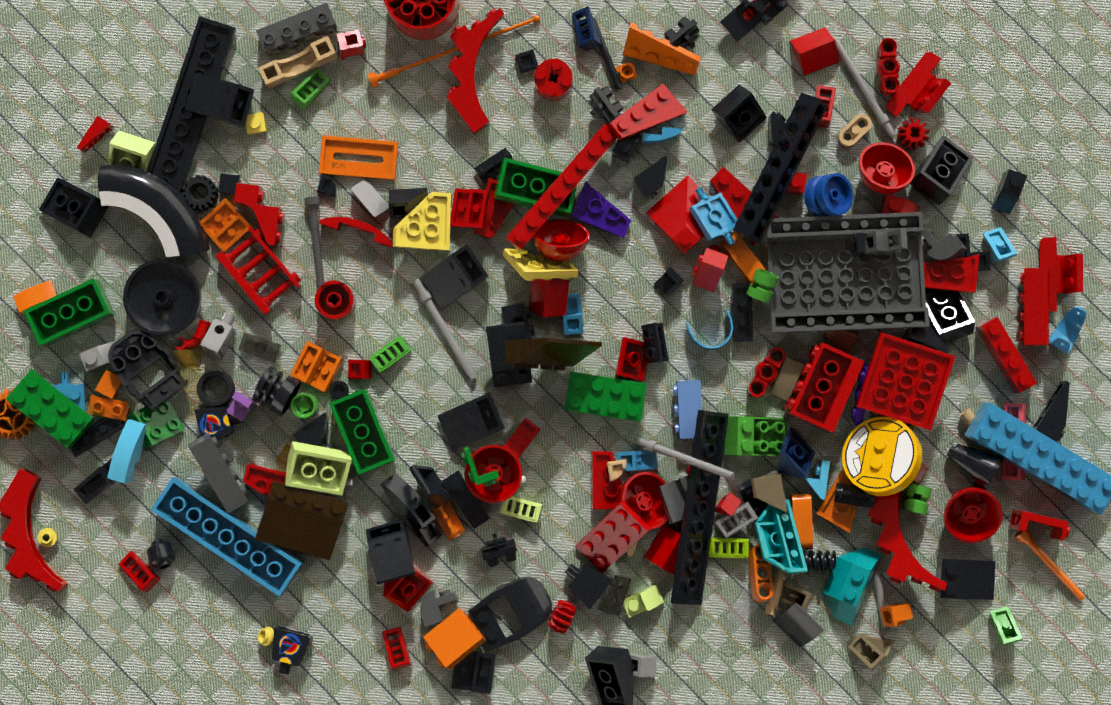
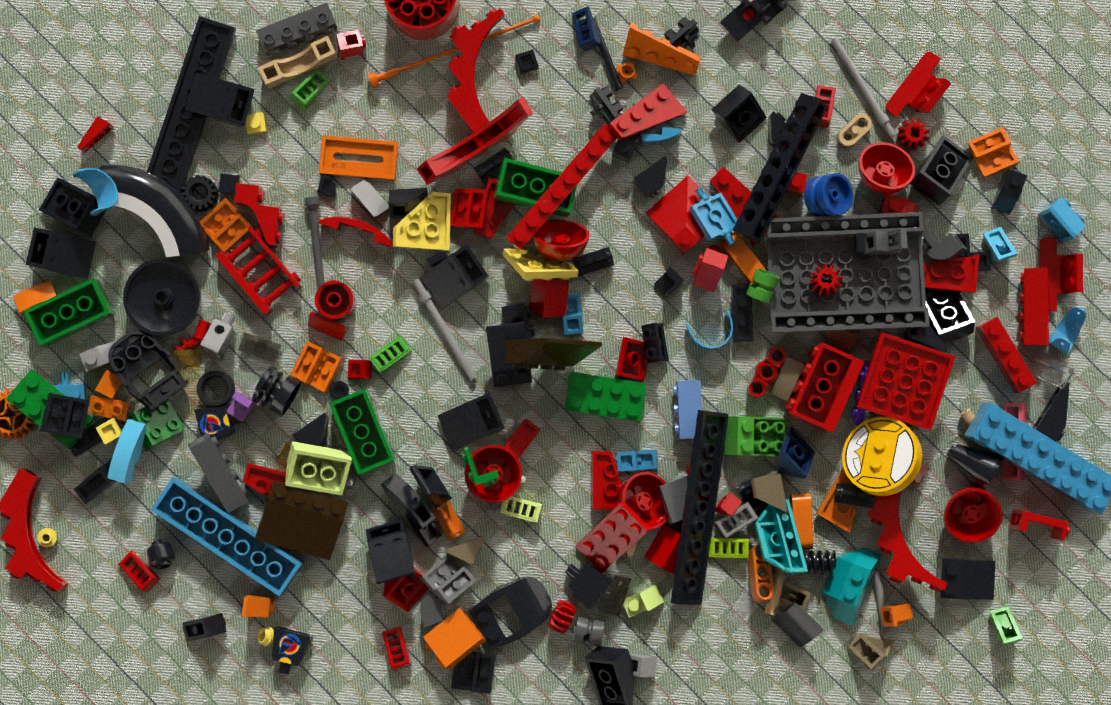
(60, 253): none -> black slope
(64, 415): none -> black slope
(102, 187): none -> dark azure piece
(109, 431): none -> light yellow plate
(130, 151): yellowish green slope -> none
(204, 627): none -> black slope
(258, 605): none -> orange slope
(304, 405): bright green wheel -> none
(327, 326): none -> red slope
(436, 259): none -> black tile
(447, 579): none -> dark grey slope
(465, 499): black slope -> none
(468, 550): none -> dark tan slope
(476, 144): none -> red arch
(497, 548): black hips -> none
(556, 69): red brick -> none
(589, 631): none -> dark grey wheel
(593, 261): none -> black hinge
(600, 213): dark purple wing -> none
(616, 469): tan tile -> none
(653, 446): light grey bar -> none
(815, 51): red slope -> none
(819, 485): medium azure slope -> none
(834, 280): none -> red gear
(890, 58): red piece -> none
(914, 505): bright green wheel -> none
(993, 153): none -> orange slope
(1026, 538): orange piece -> none
(1051, 370): none -> clear slope
(1062, 219): none -> dark azure slope

